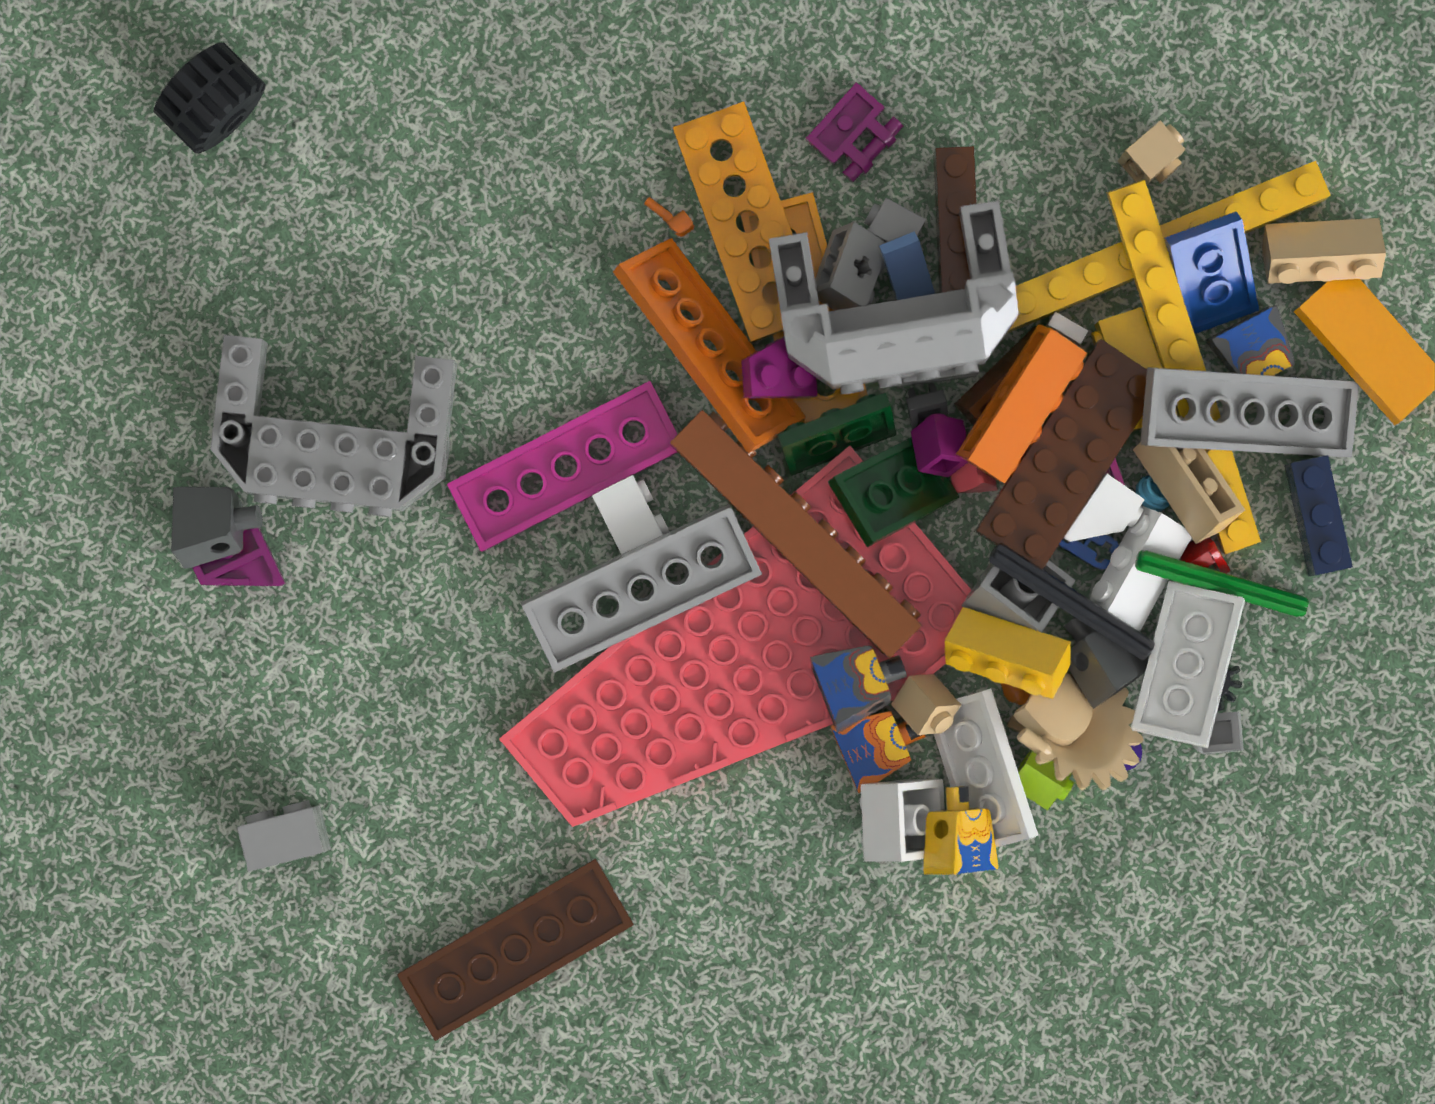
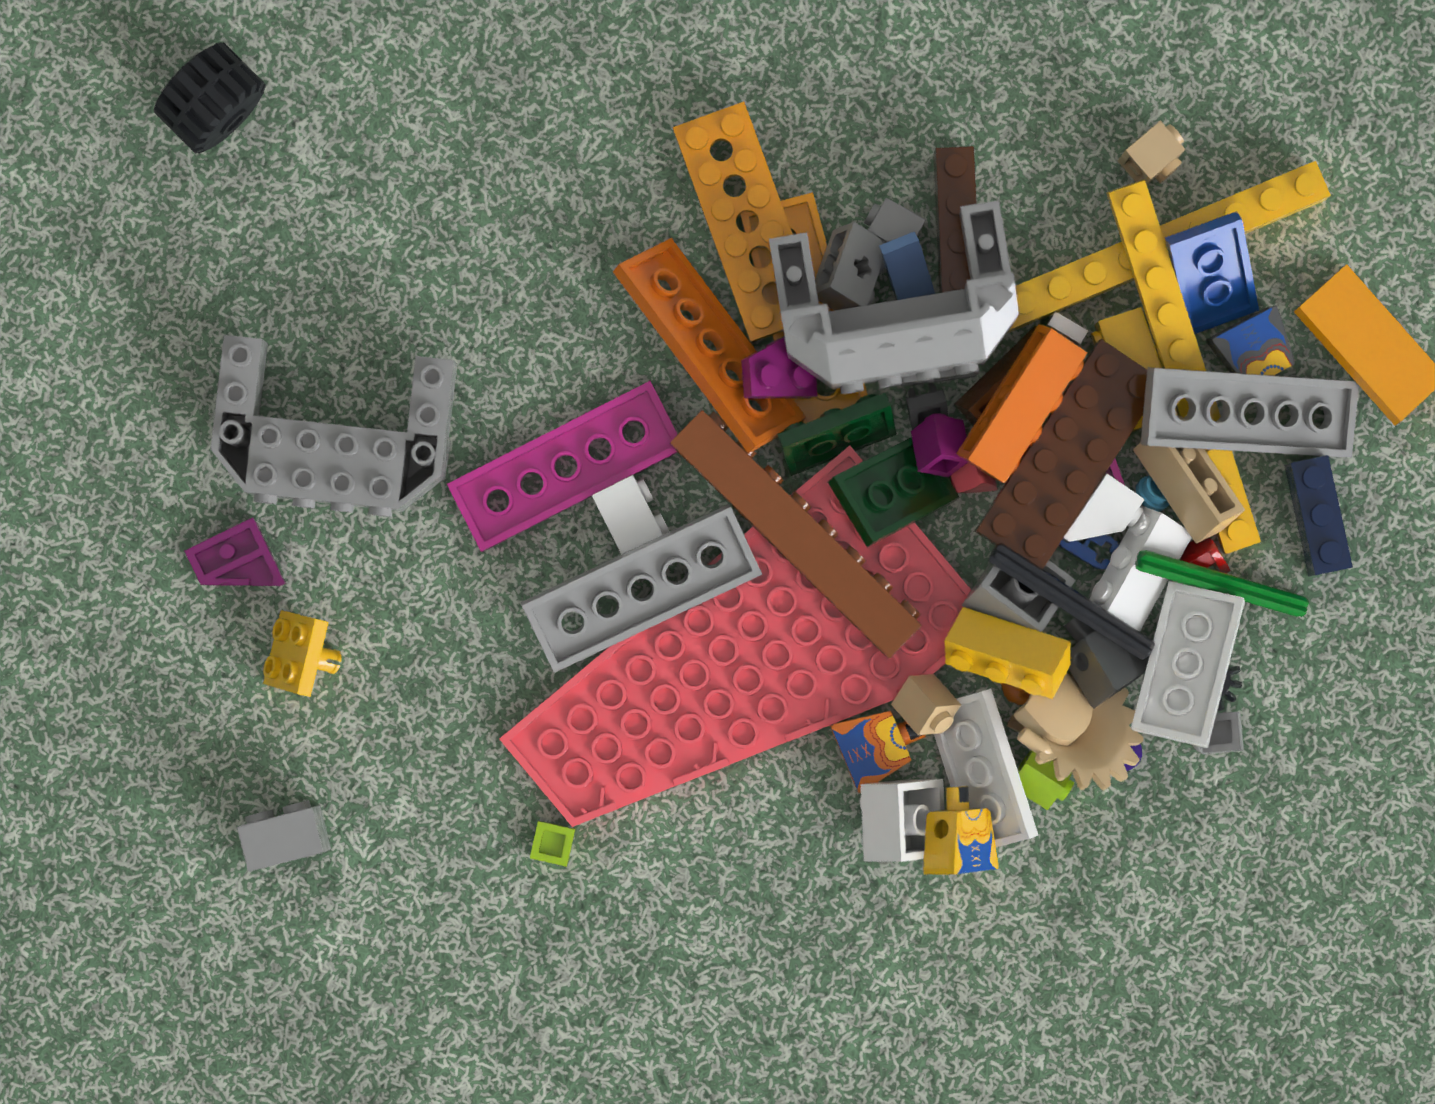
(209, 524): dark grey torso -> none
(298, 653): none -> yellow plate
(515, 949): reddish brown plate -> none
(552, 843): none -> lime plate
(679, 223): orange hand -> none
(845, 125): magenta plate -> none
(855, 683): torso -> none
(1323, 250): tan brick -> none

